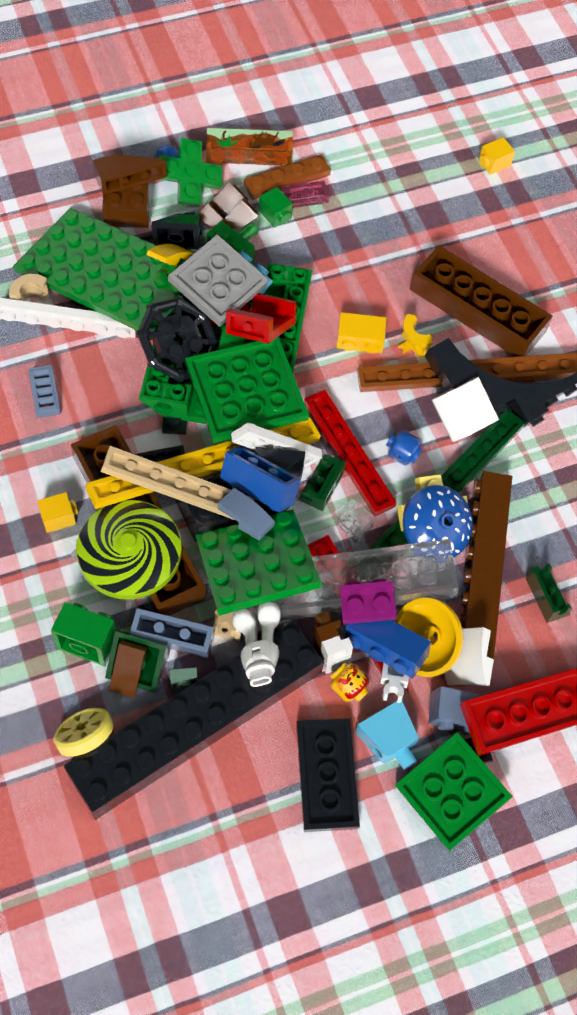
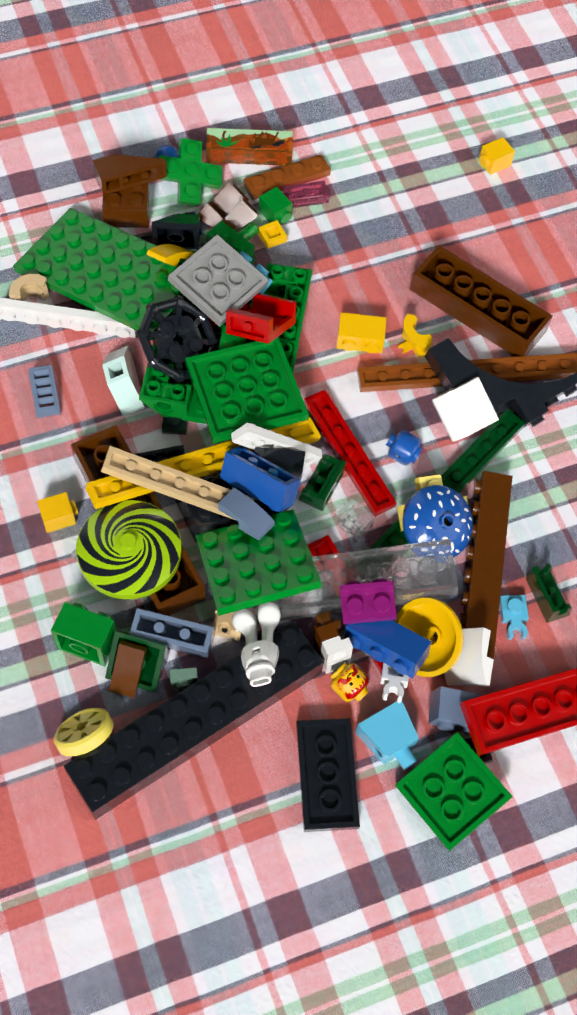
(123, 380): none -> light aqua slope
(272, 234): none -> yellow plate
(515, 612): none -> medium azure plate

